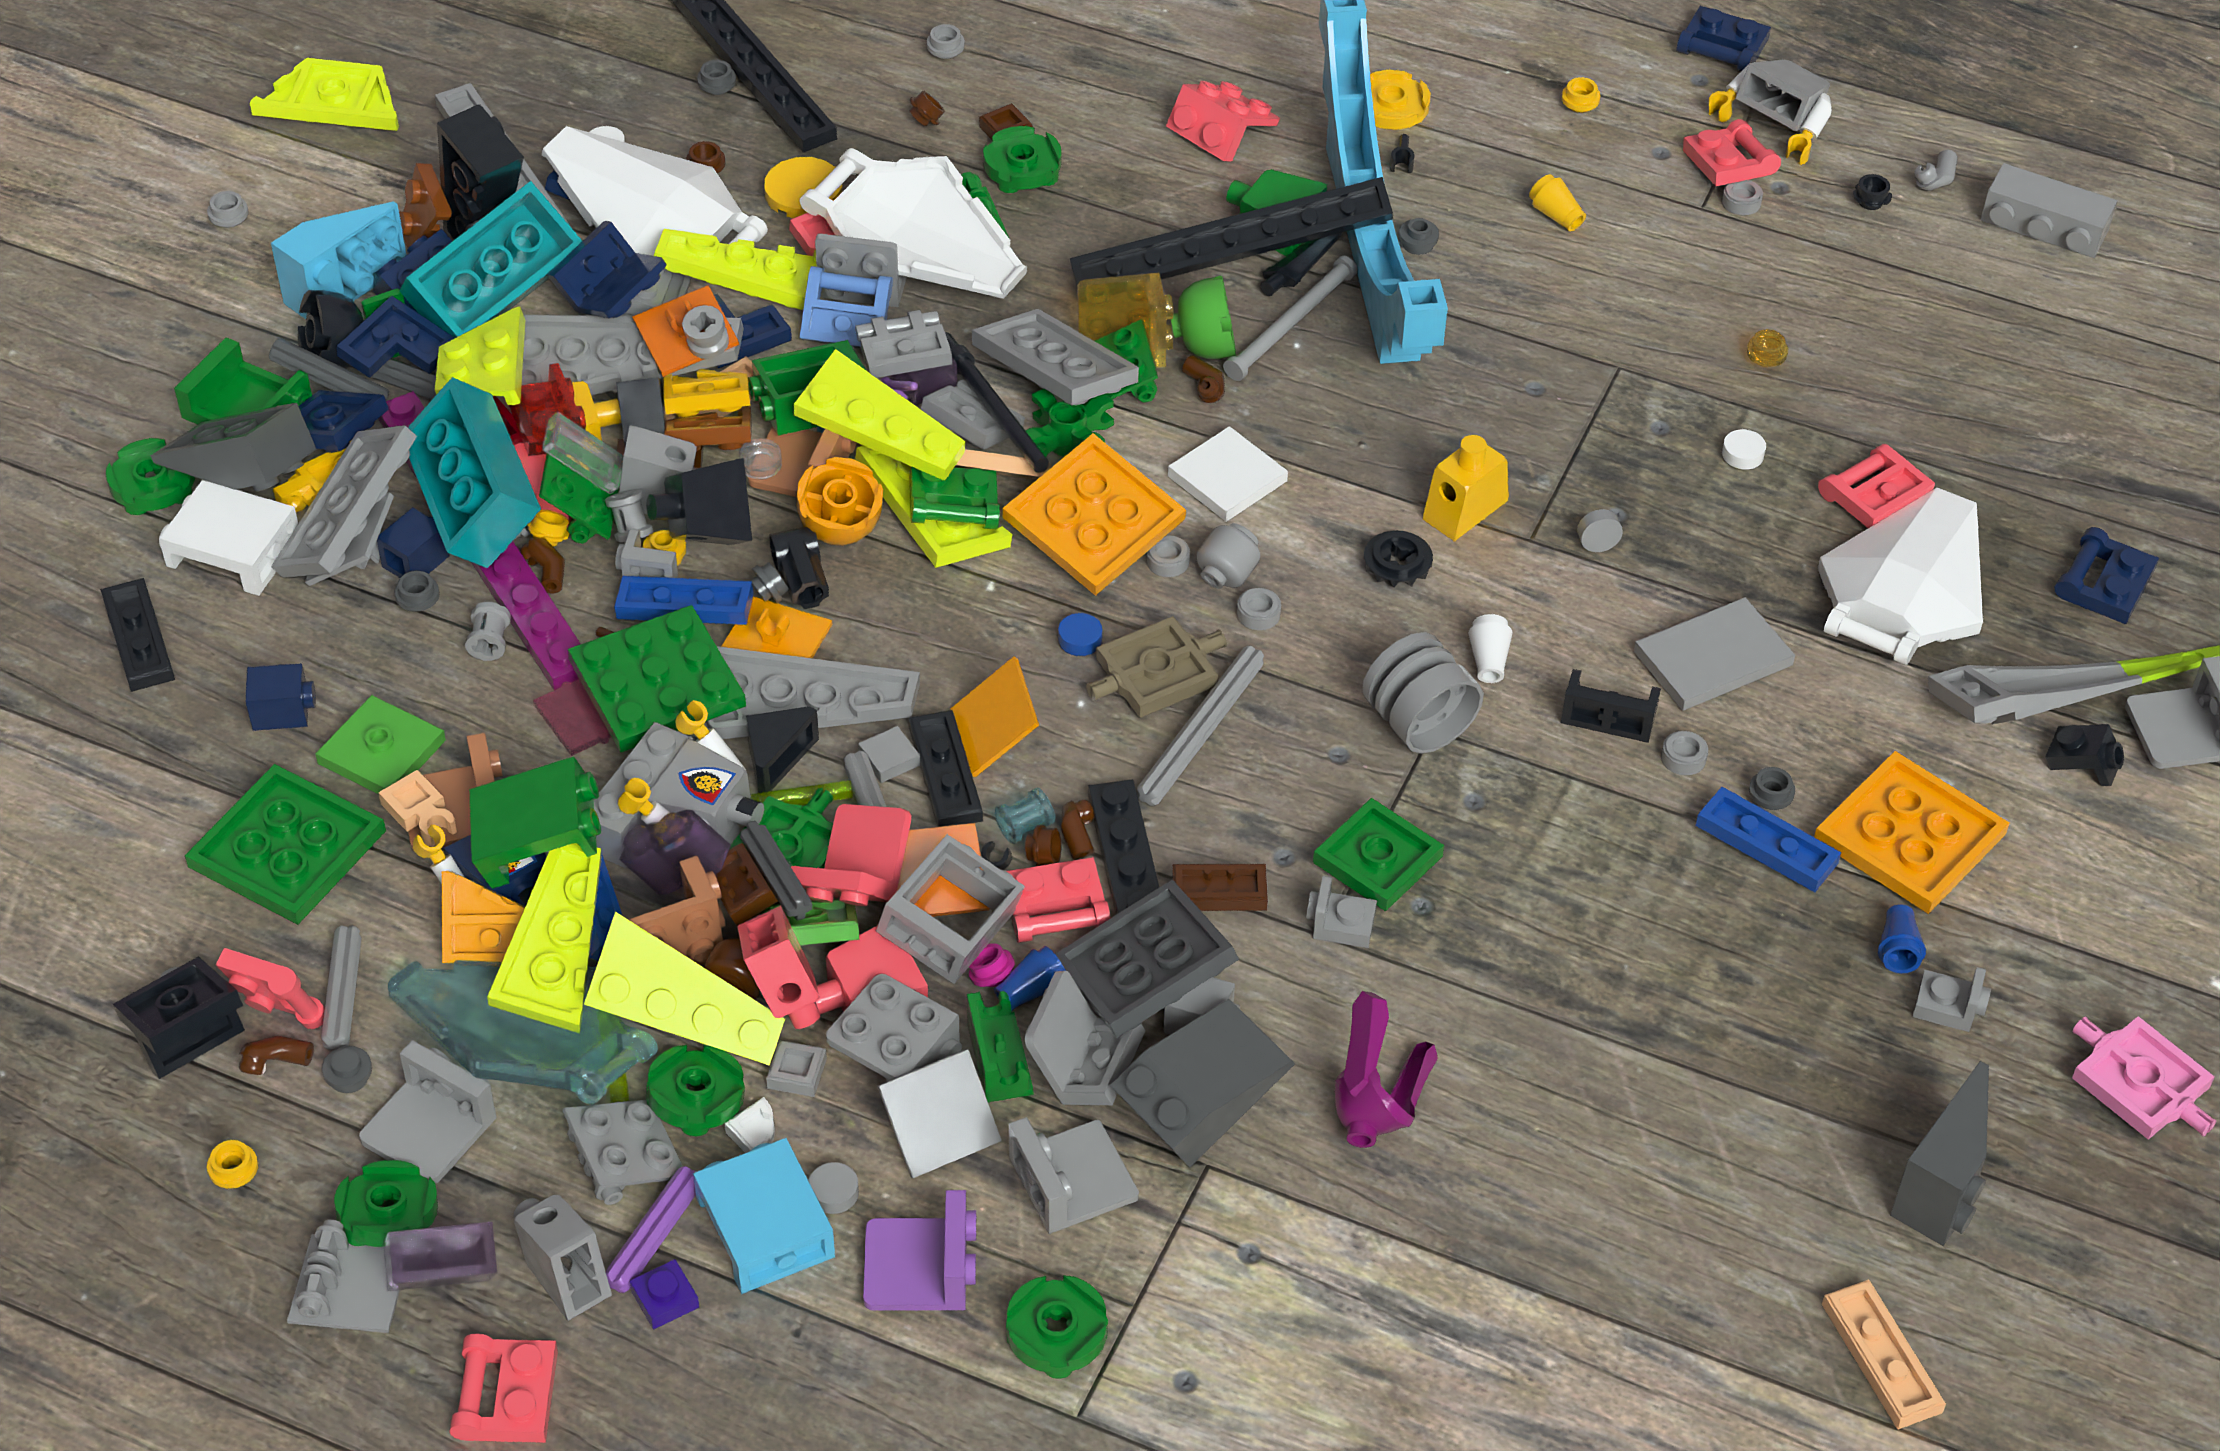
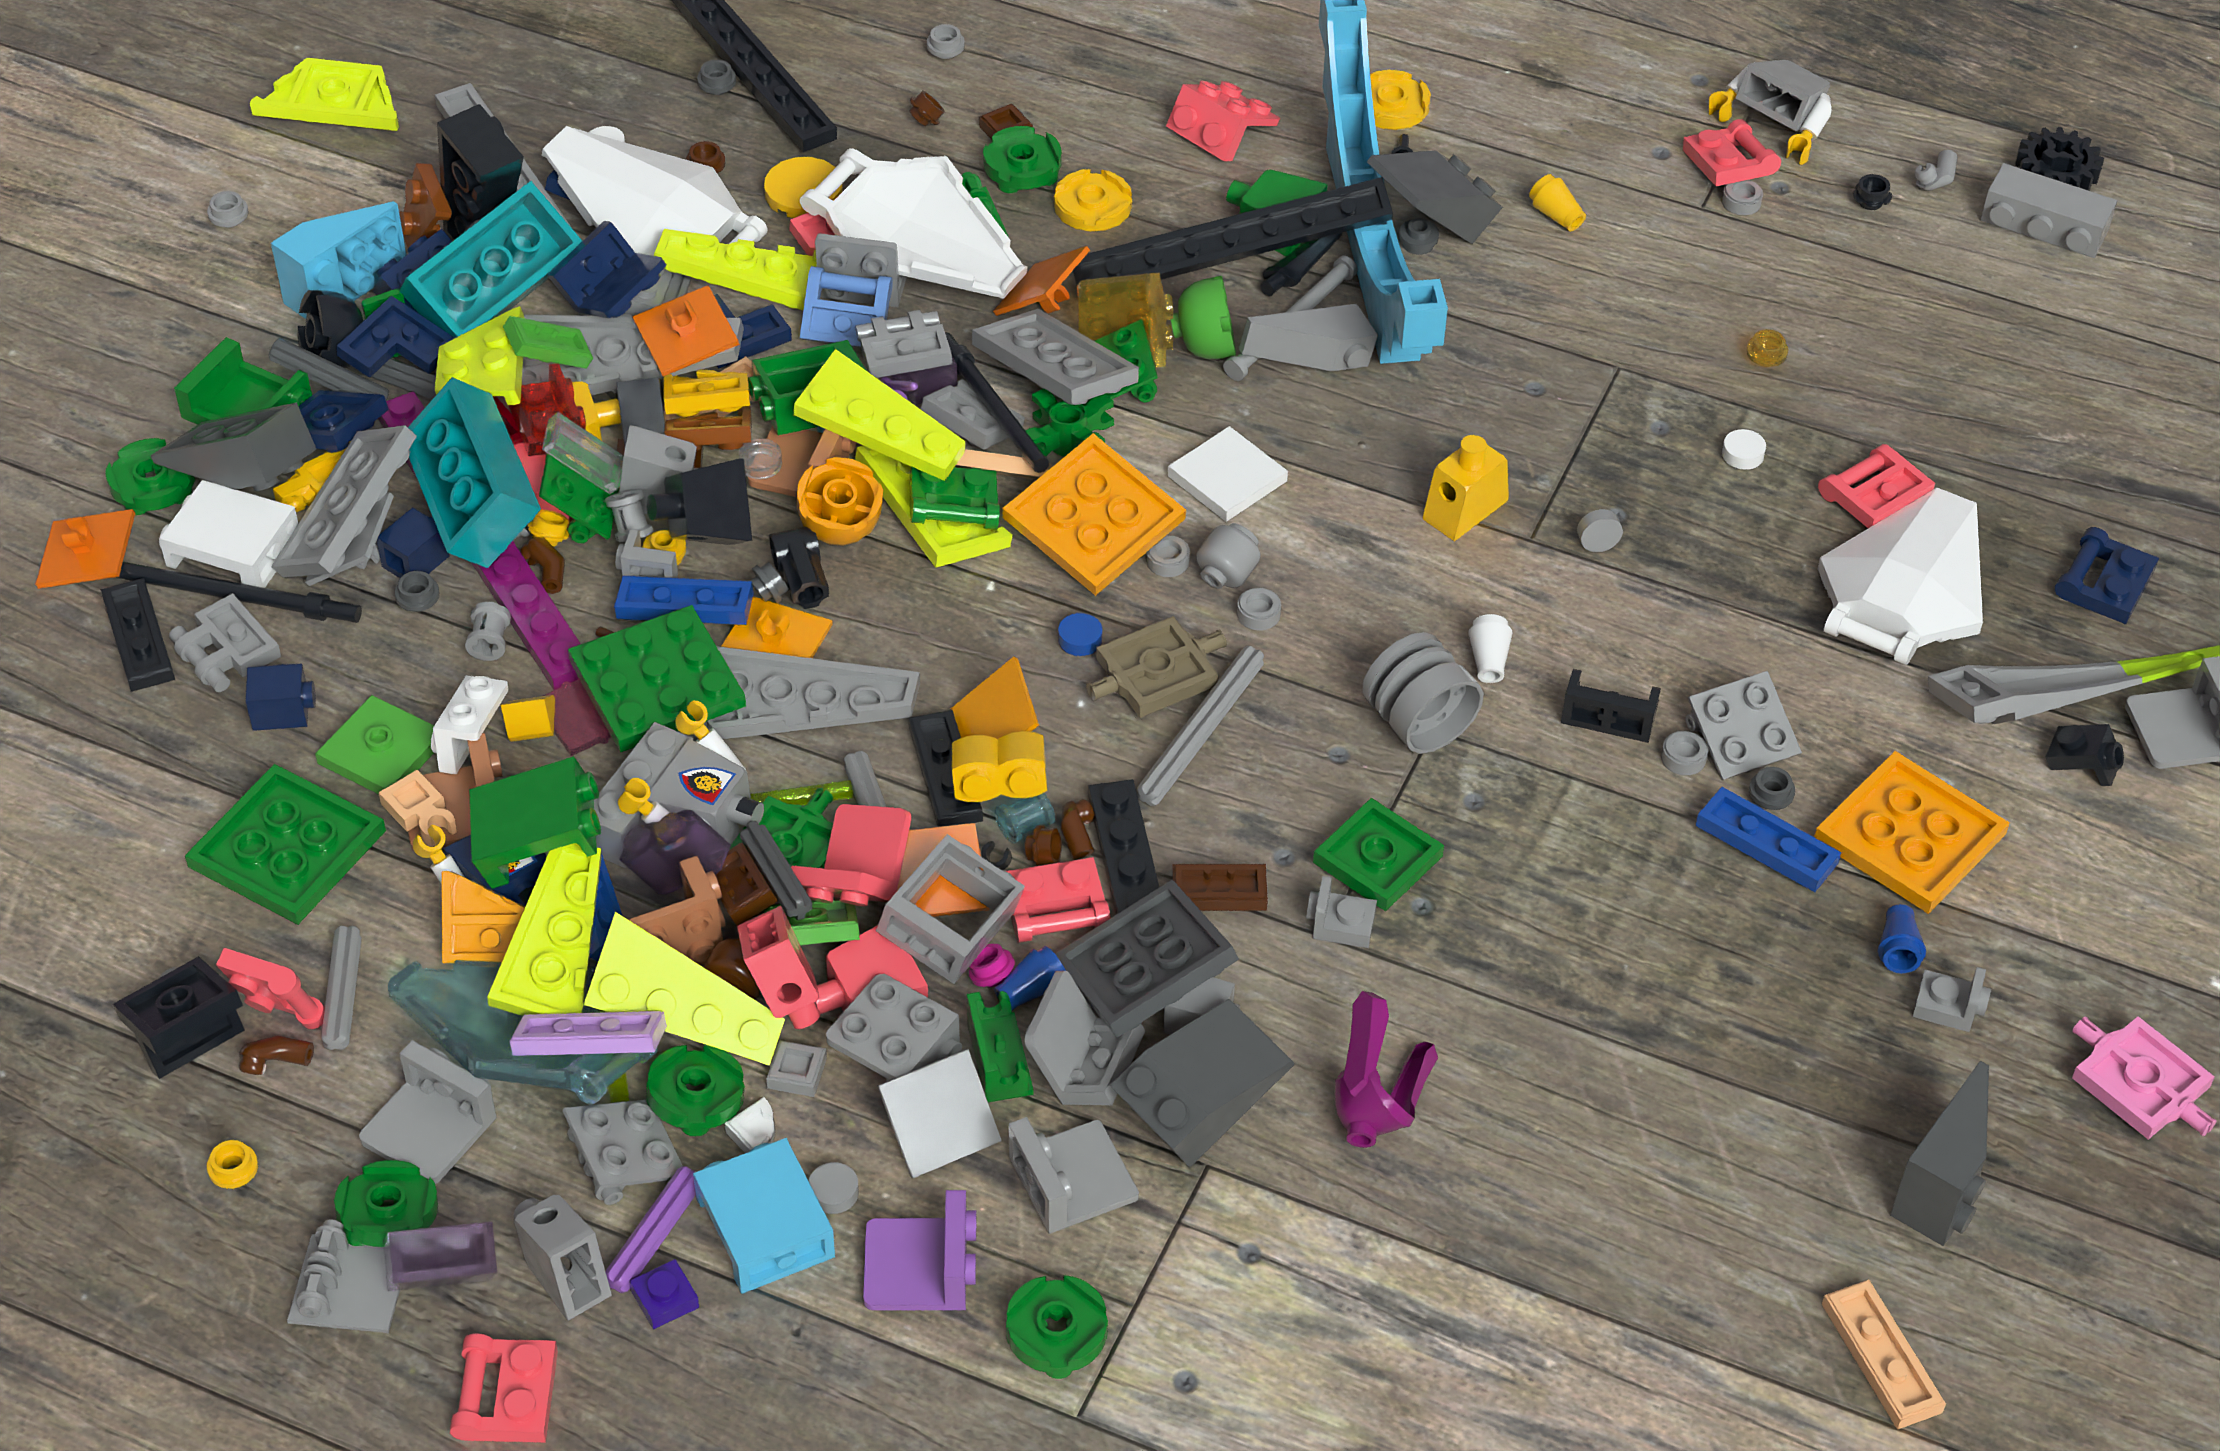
(85, 548): none -> orange piece
(236, 636): none -> light grey plate
(313, 605): none -> black bar
(347, 1069): dark grey plate -> none
(465, 720): none -> white bracket
(529, 718): none -> yellow slope
(547, 342): none -> bright green plate
(588, 1033): none -> lavender tile
(713, 340): light grey wheel -> none
(779, 742): black slope -> none
(890, 754): light grey tile -> none
(1004, 766): none -> yellow brick
(1043, 283): none -> orange piece
(1092, 200): none -> yellow tile
(1210, 379): reddish brown arm -> none
(1312, 338): none -> light grey slope
(1405, 547): black gear -> none
(1441, 189): none -> dark grey slope
(1581, 95): yellow plate -> none
(1714, 653): light grey tile -> none
(1724, 37): dark blue plate -> none
(1743, 725): none -> light grey hinge
(2061, 157): none -> black gear

